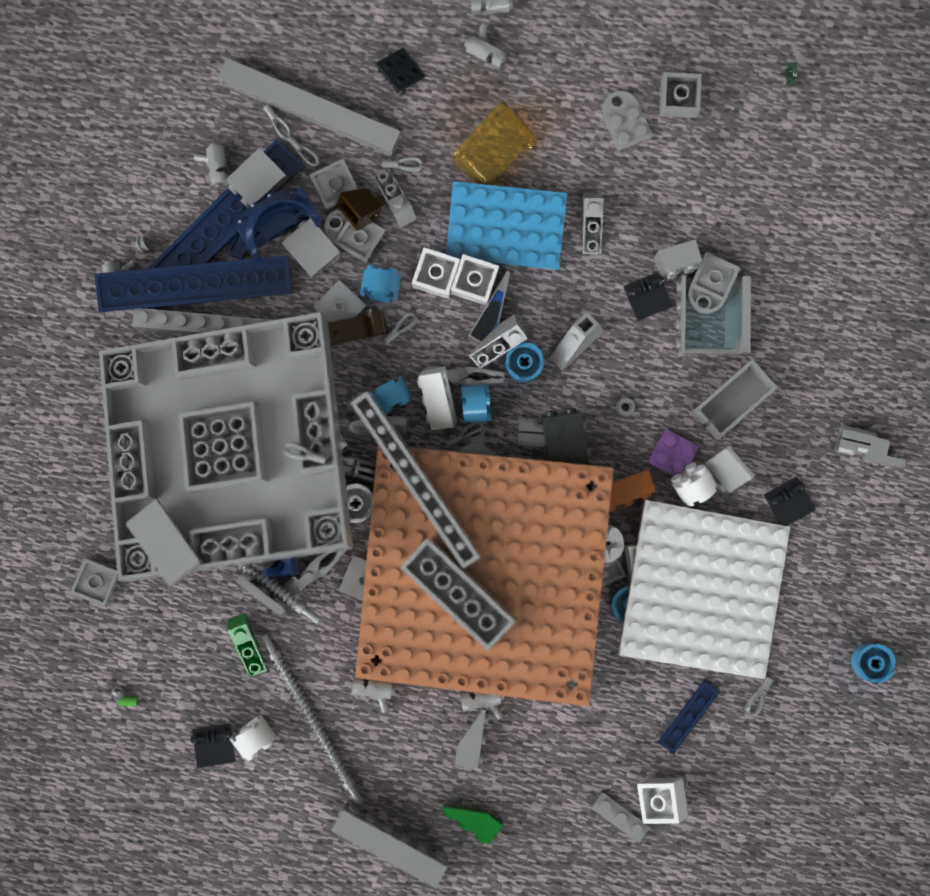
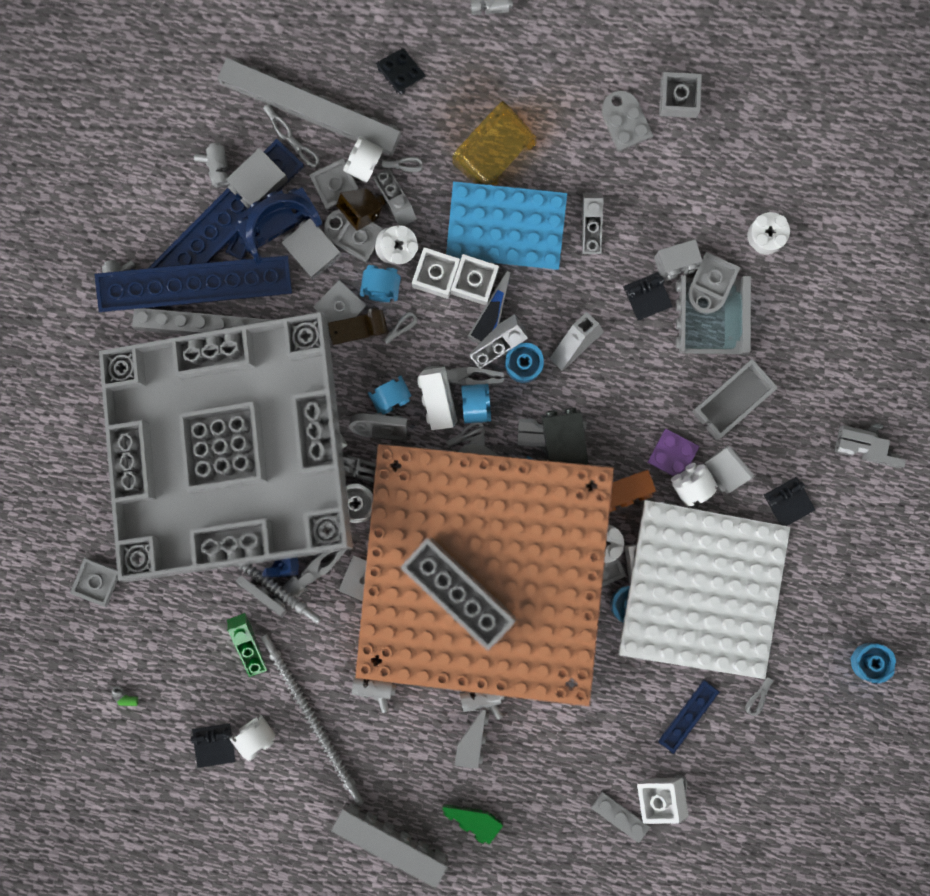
(142, 244): light grey plate -> none
(163, 543): light grey tile -> none
(310, 454): light grey piece -> none
(363, 159): none -> white brick
(386, 241): none -> white brick
(416, 479): light grey brick -> none
(484, 50): light grey piece -> none
(630, 402): light grey plate -> none
(776, 225): none -> white brick
(791, 71): clear green tile -> none

